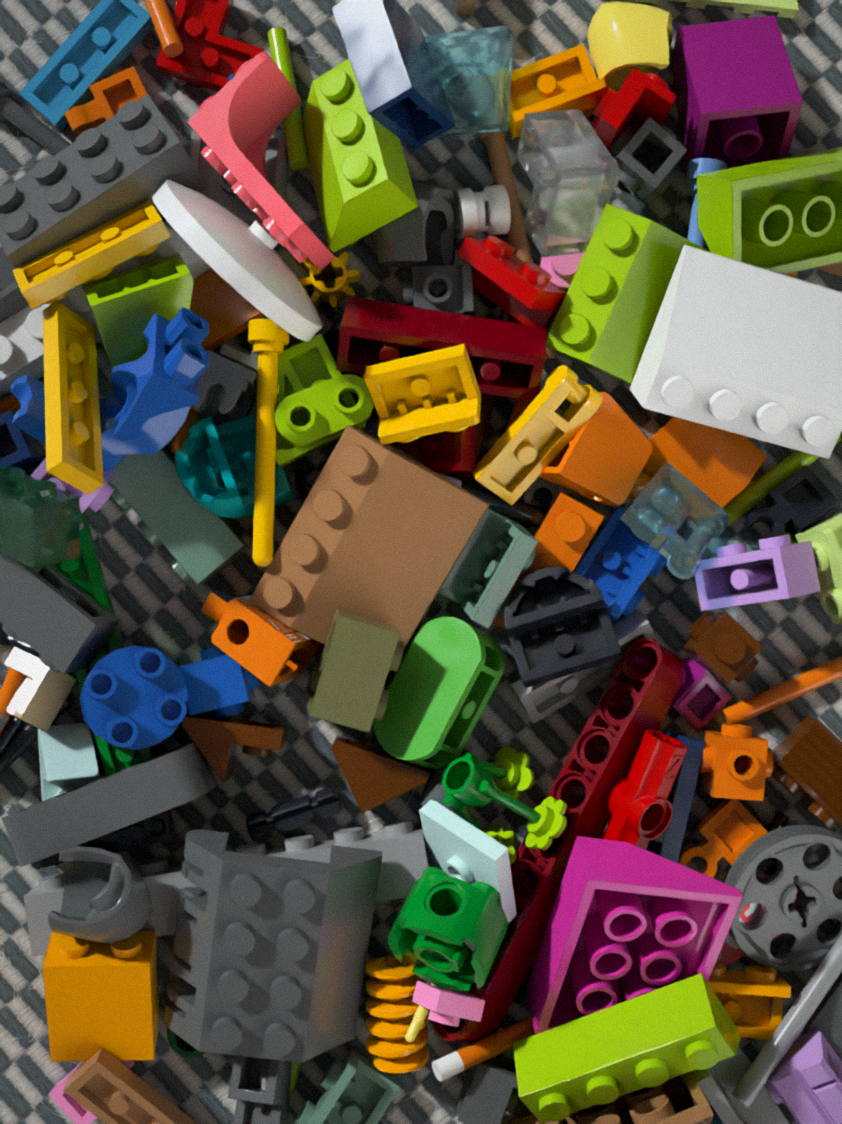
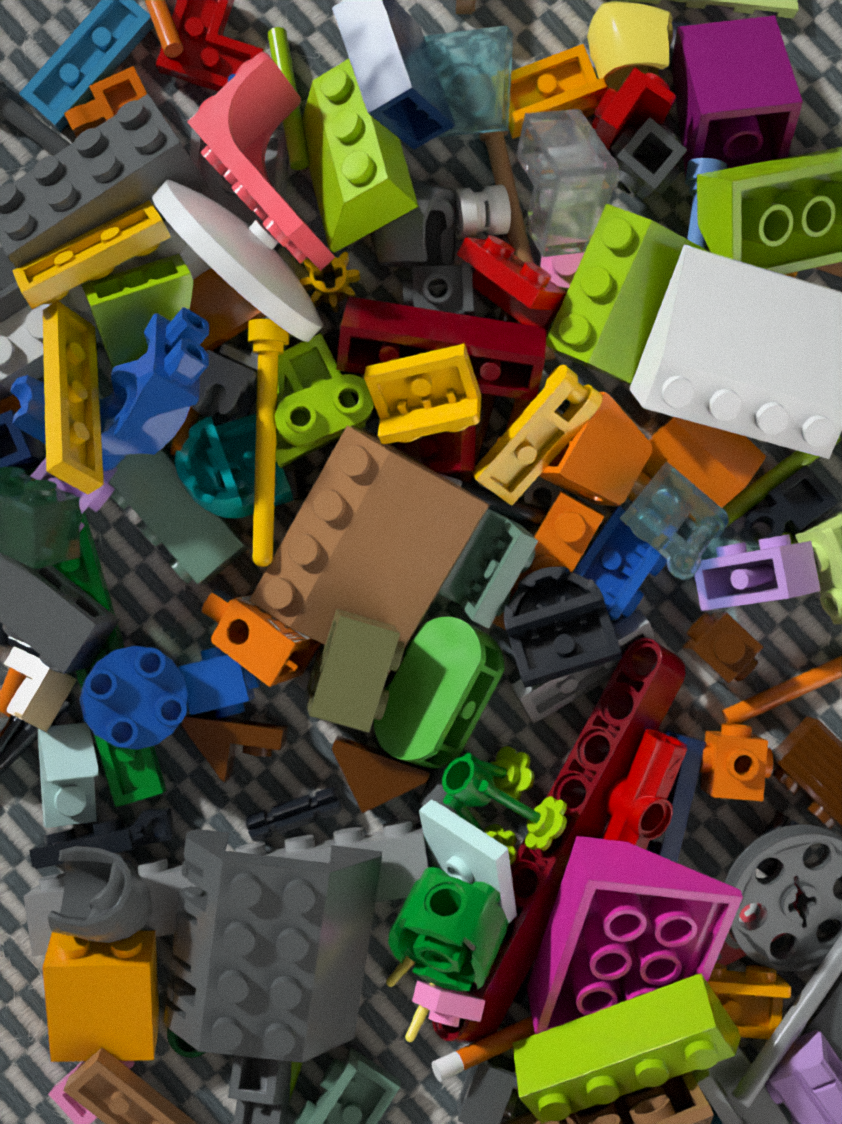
(109, 803): dark grey beam -> none
(392, 1015): light orange piece -> none
(699, 696): magenta slope -> none
(726, 835): orange plate -> none

